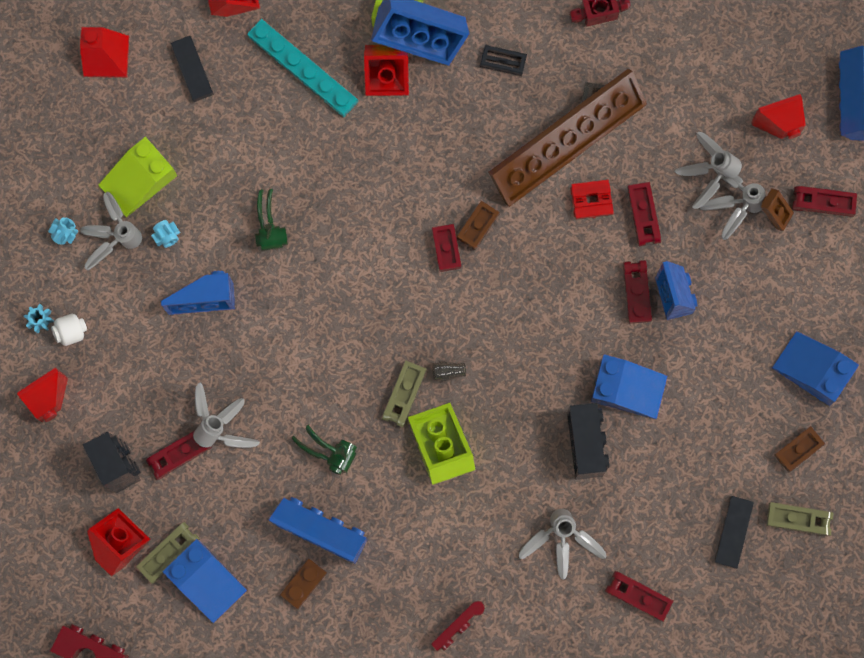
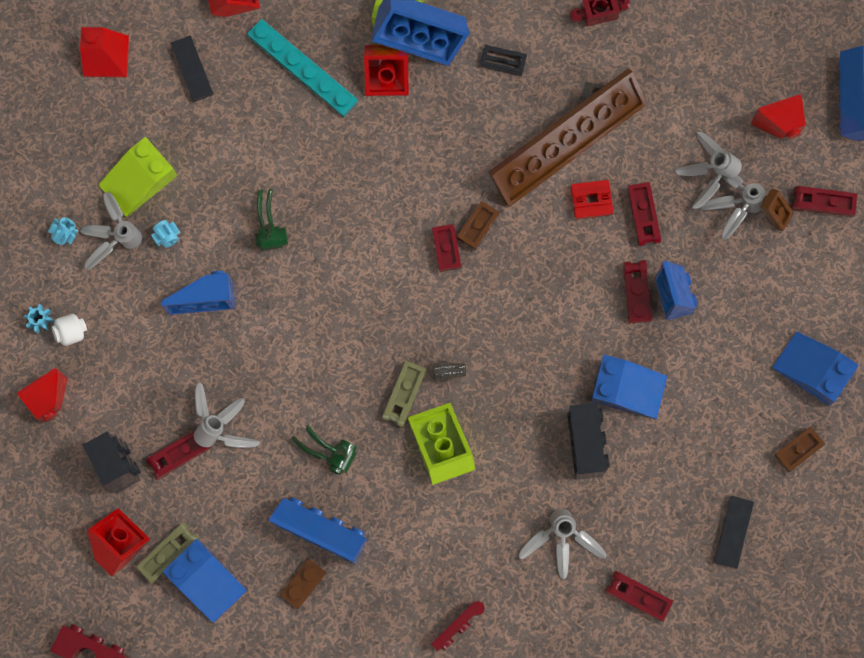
(799, 519): olive plate -> none

